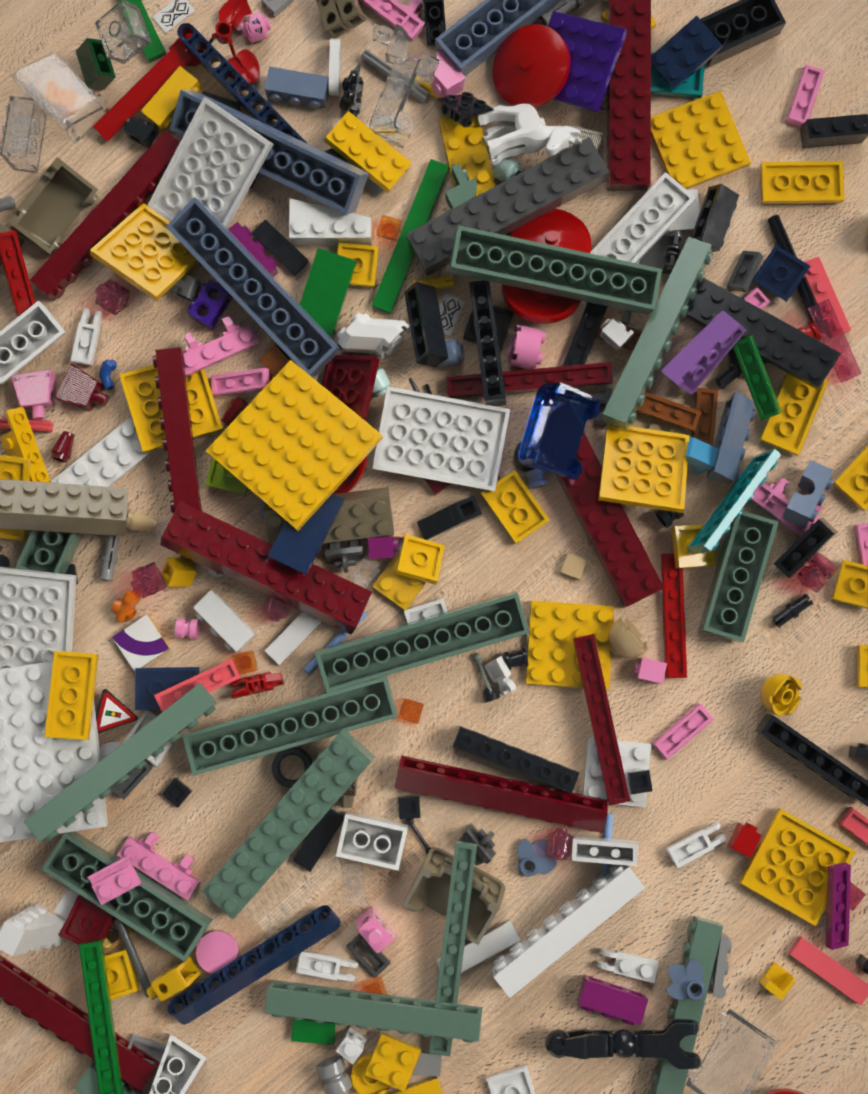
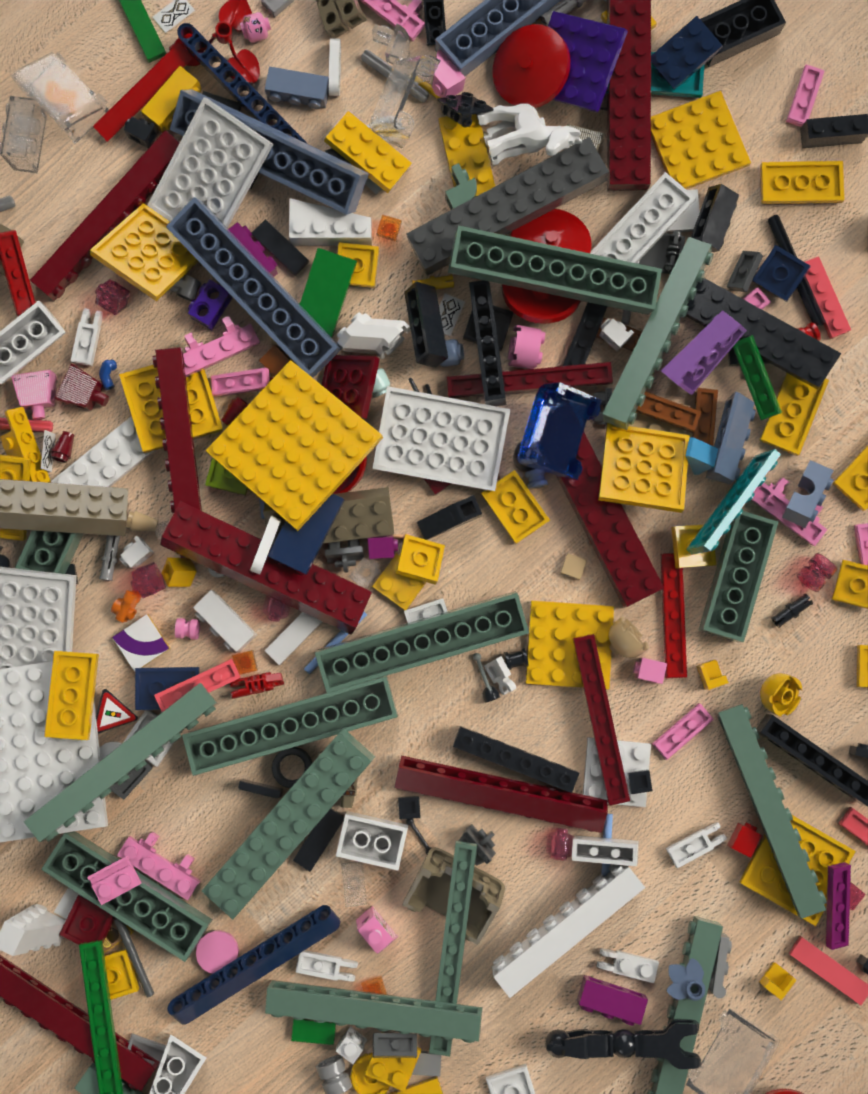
(48, 444): none -> white sticker
(52, 206): dark tan windscreen -> none
(94, 64): dark green brick -> none
(123, 32): clear brick -> none
(135, 553): none -> white brick
(173, 980): yellow torso -> none
(177, 792): black tile -> none
(260, 788): none -> black tile
(265, 545): none -> white beam
(352, 92): black hinge -> none
(356, 940): dark grey tile -> none
(394, 1045): none -> dark grey plate
(403, 252): green tile -> none
(411, 710): clear orange tile -> none
(490, 944): white tile -> none
(507, 169): light aqua head -> none
(536, 855): sand blue plate -> none
(667, 517): black wheel -> none
(711, 675): none -> yellow panel
(729, 376): black pin -> none
(771, 812): none -> sand green brick
(805, 547): black brick -> none
(834, 337): clear pink plate -> none

